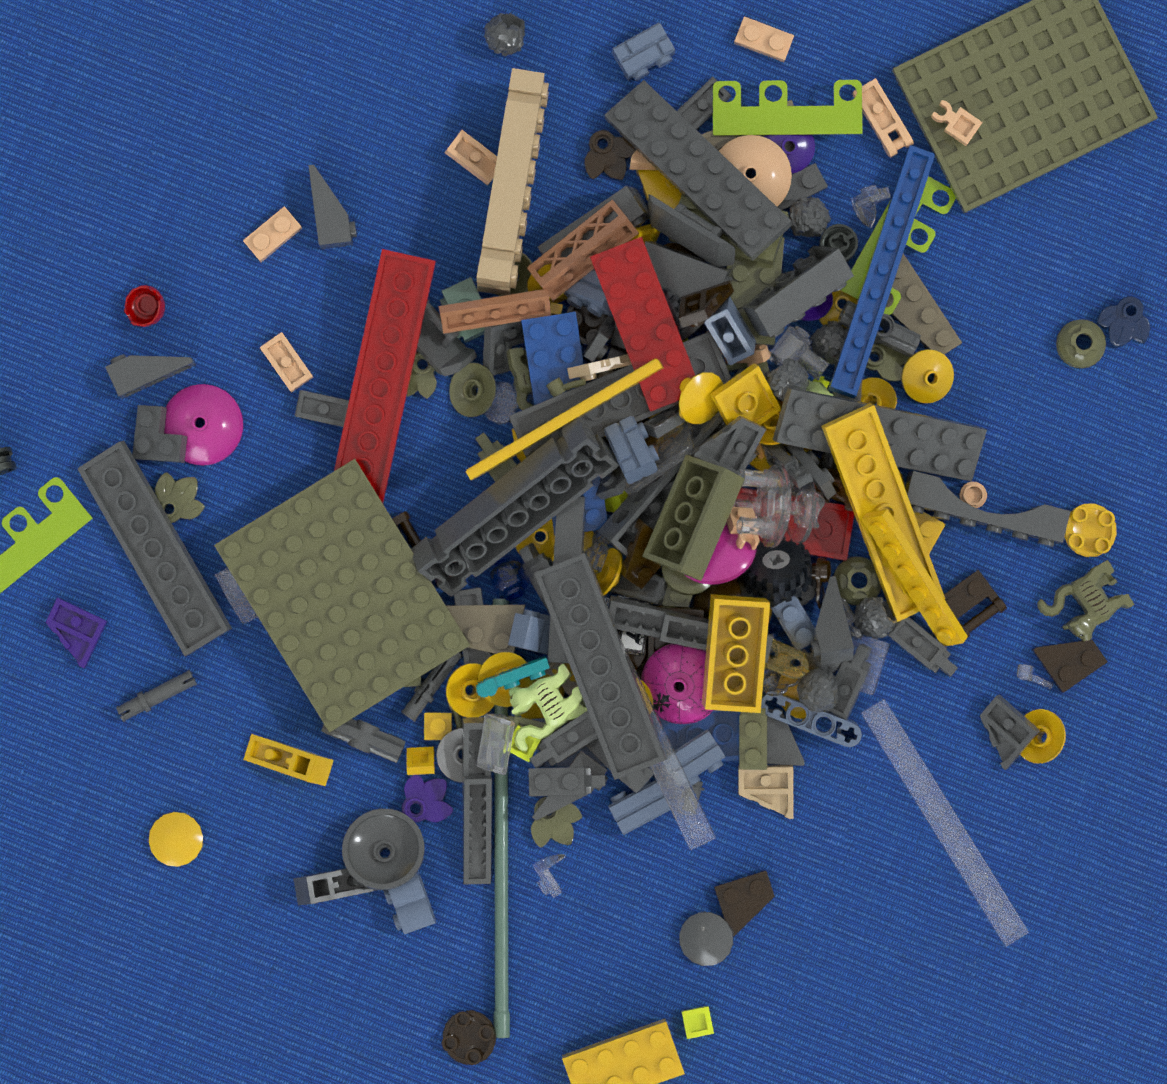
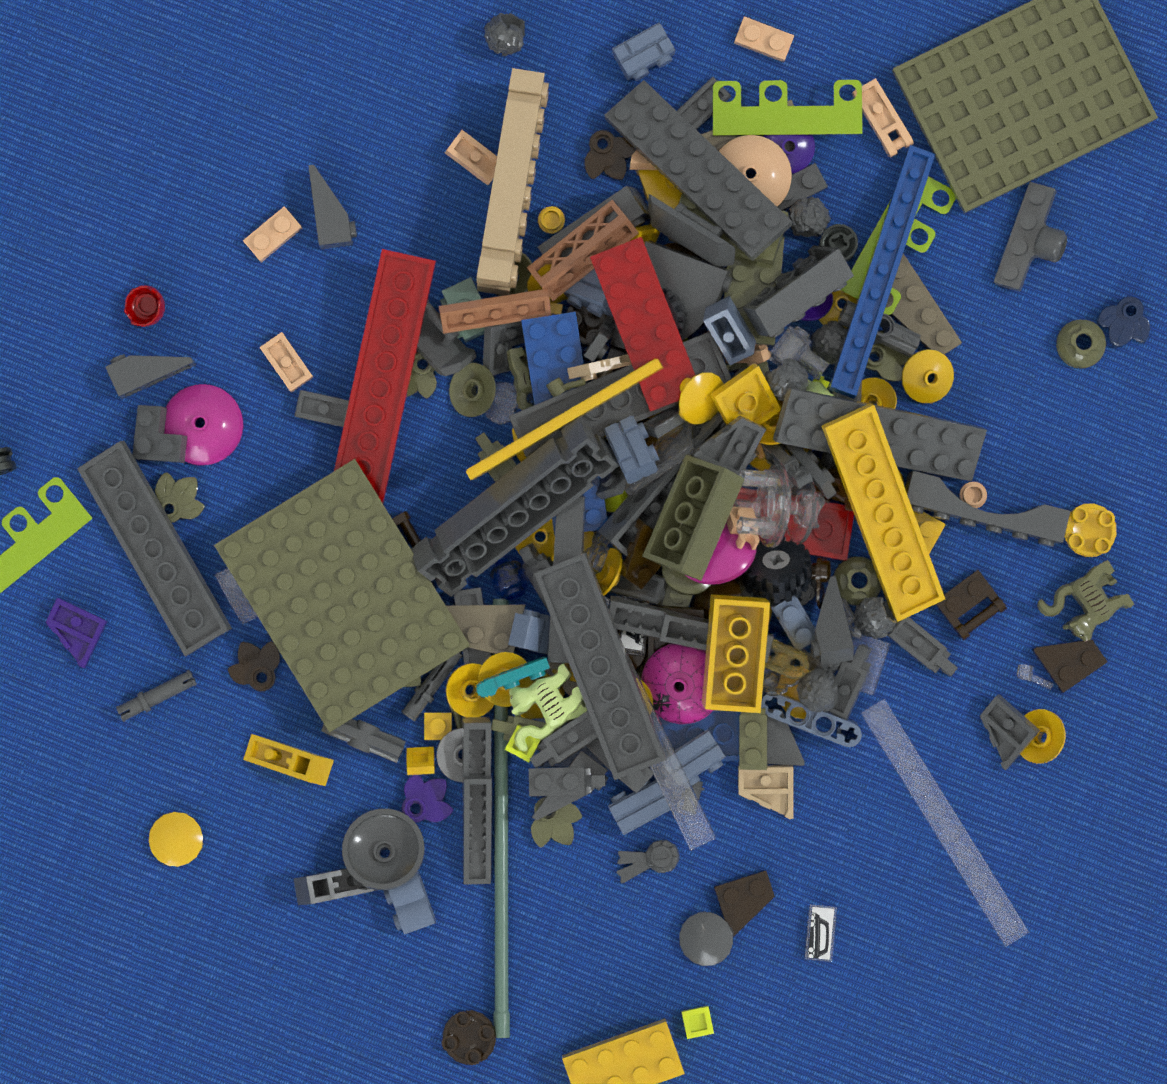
(255, 661): none -> dark brown plate
(495, 743): clear slope -> none
(548, 883): clear plate -> none
(551, 220): none -> yellow plate
(660, 856): none -> dark grey piece
(701, 305): dark brown wing -> none
(820, 932): none -> tile
(865, 203): clear plate -> none
(914, 577): yellow plate -> none
(960, 125): light nougat plate -> none
(1030, 238): none -> dark grey plate

